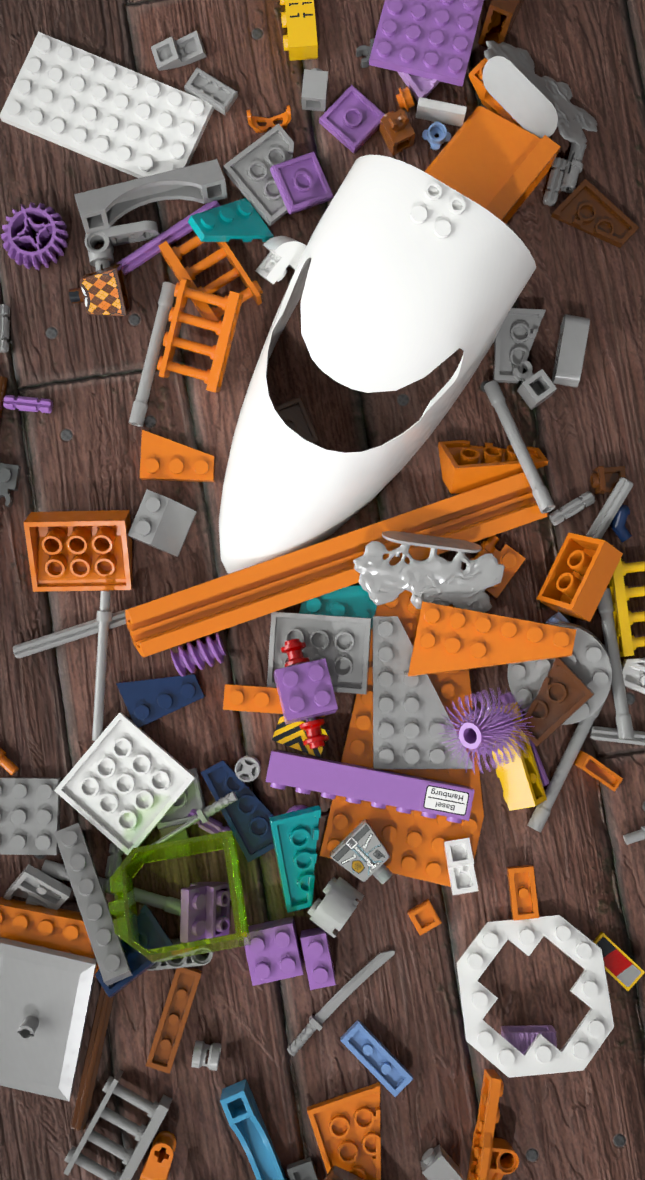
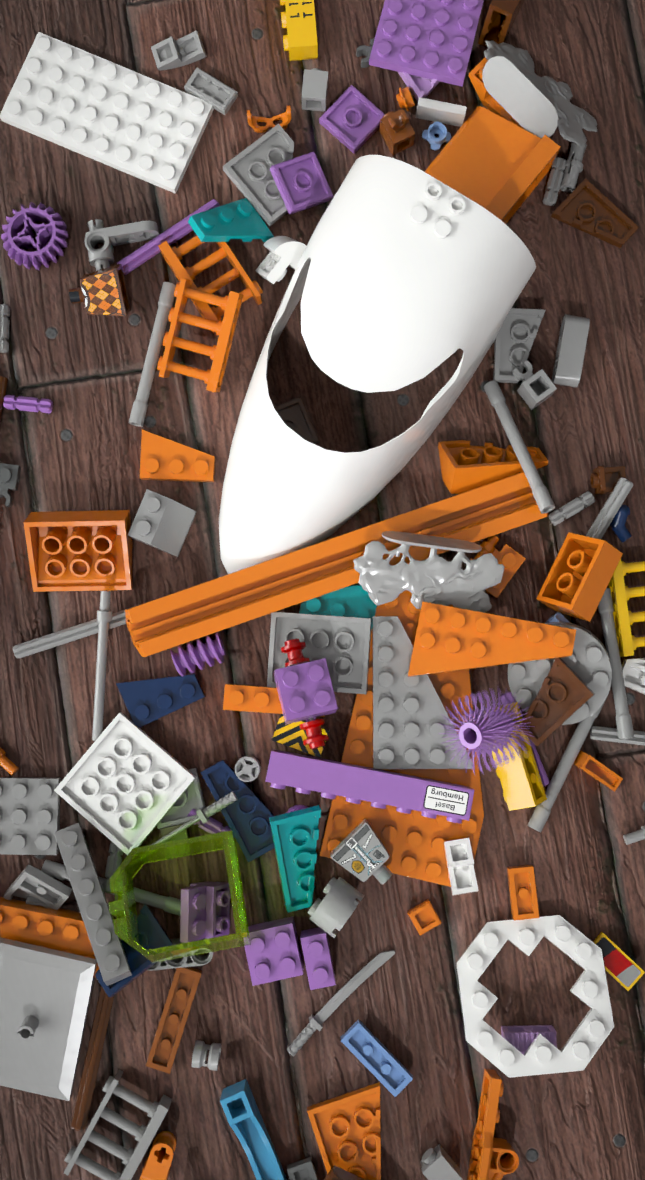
(105, 205): light grey arch -> none

